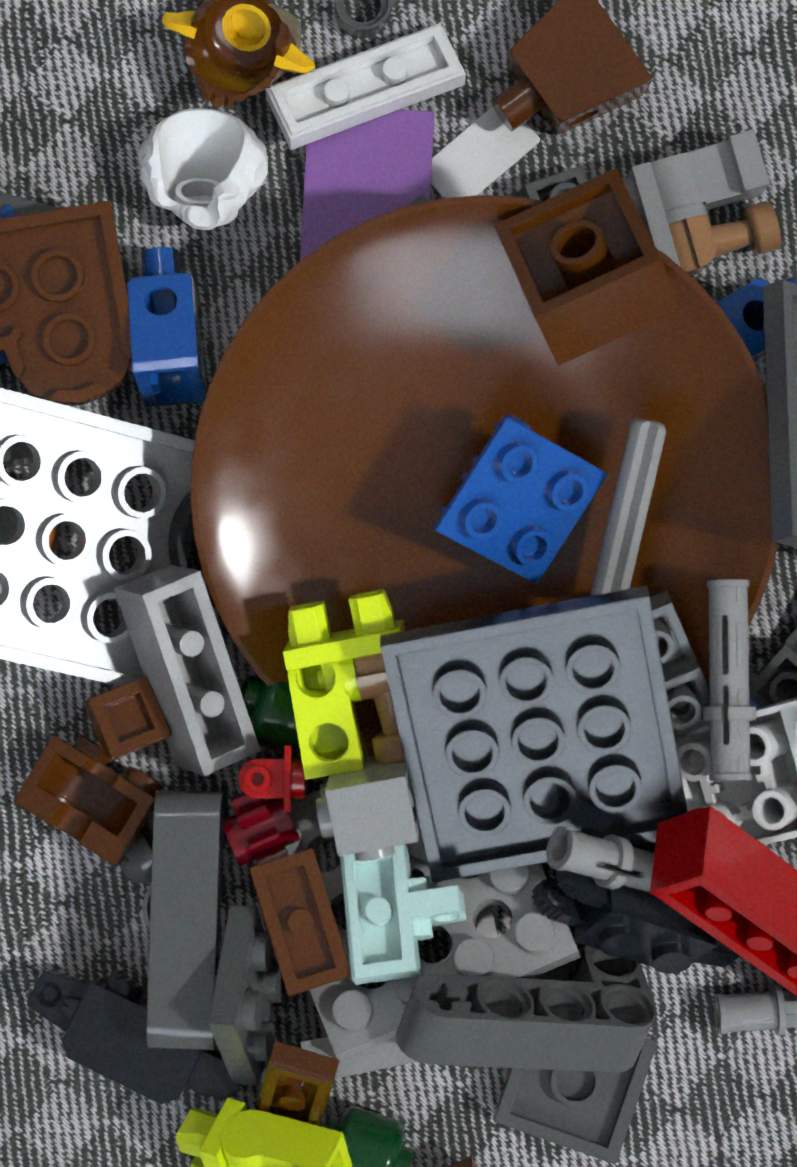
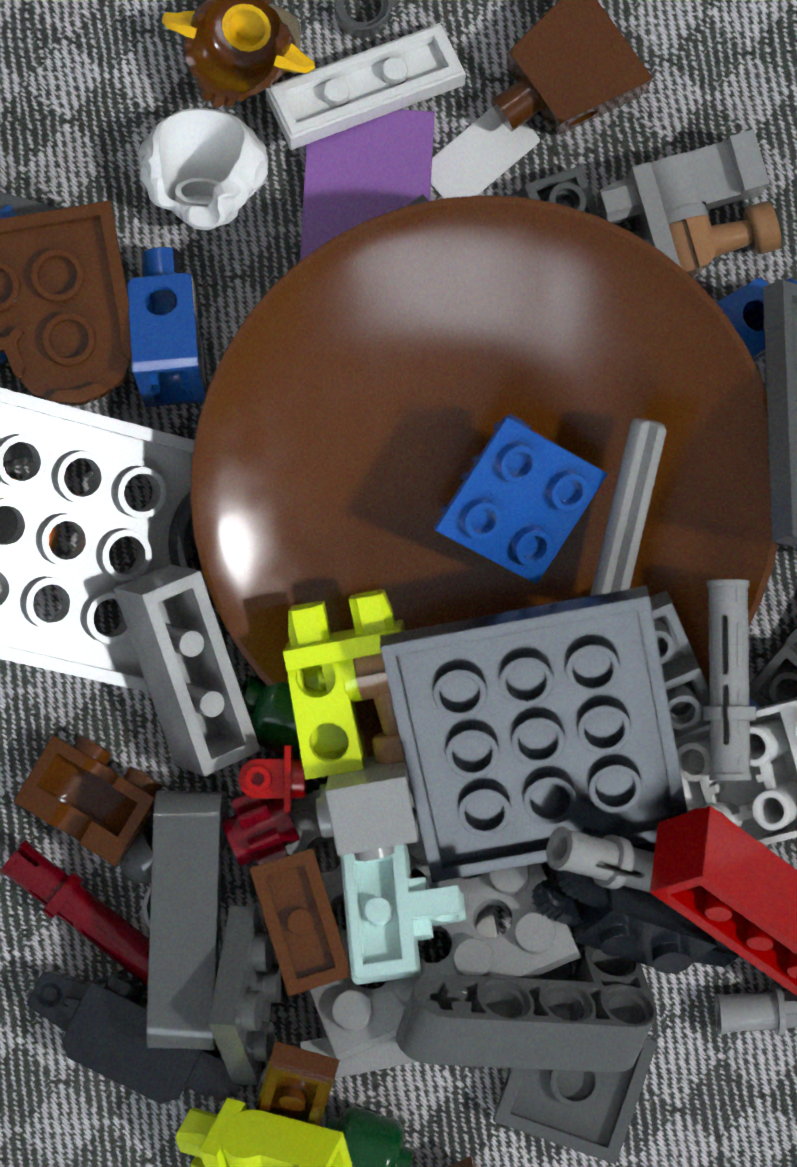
(80, 909): none -> dark red pin
(127, 719): reddish brown tile -> none
(587, 266): reddish brown slope -> none

